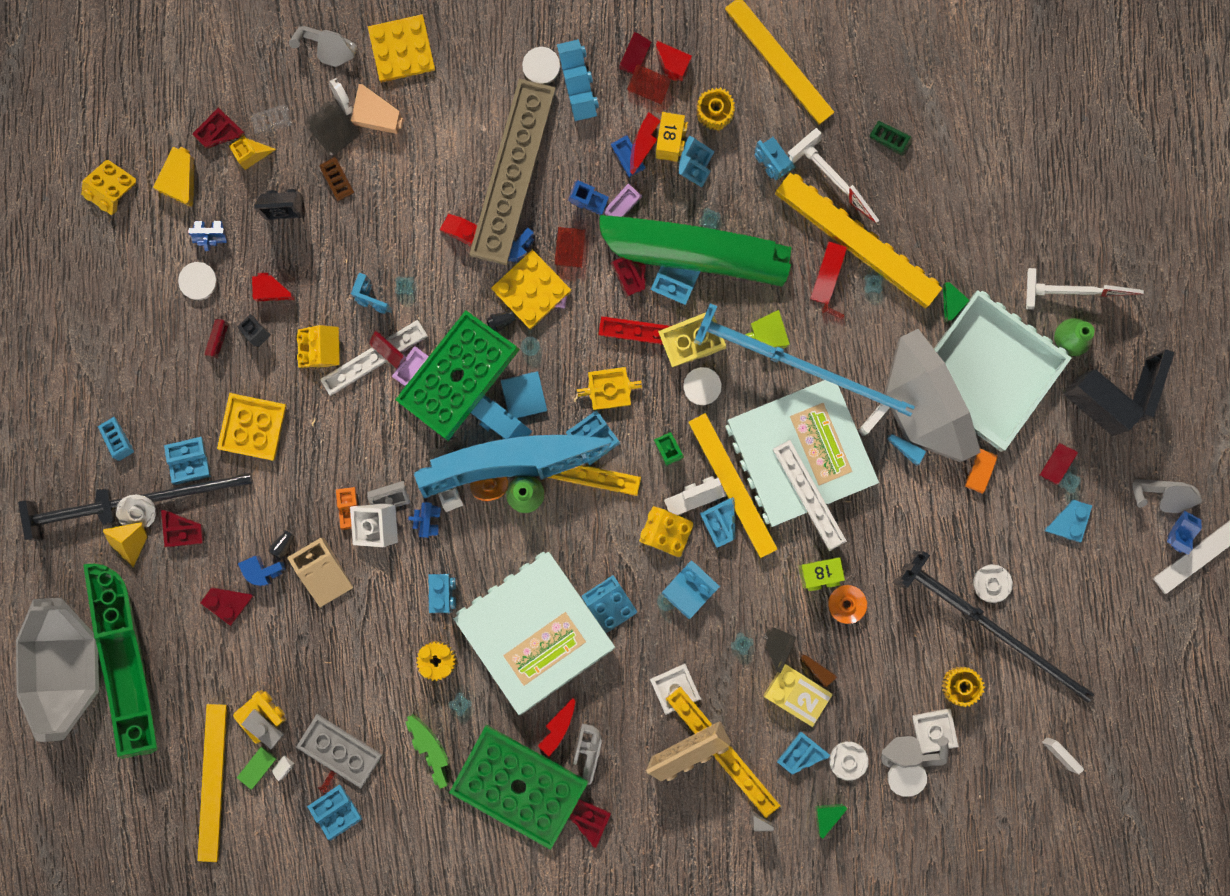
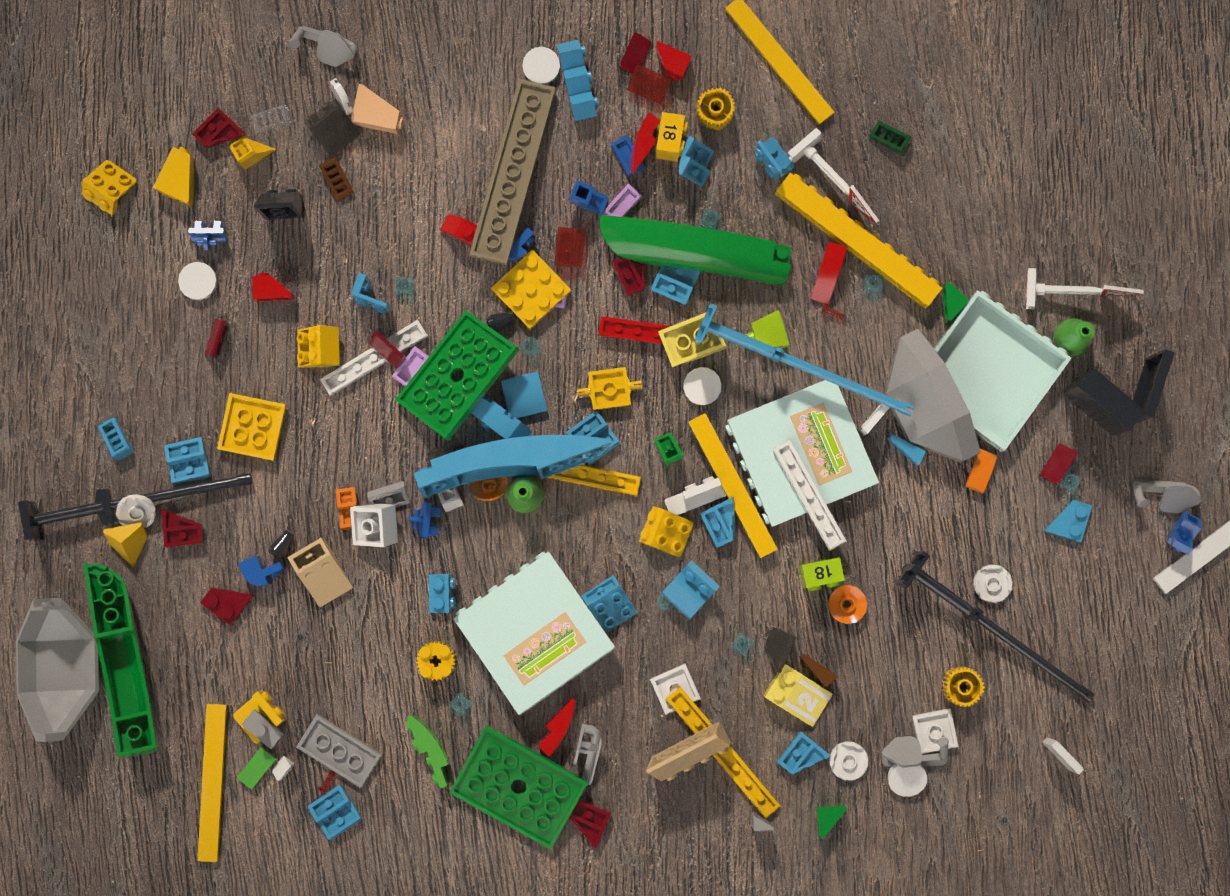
(253, 331): black slope -> none
(401, 48): yellow plate -> none

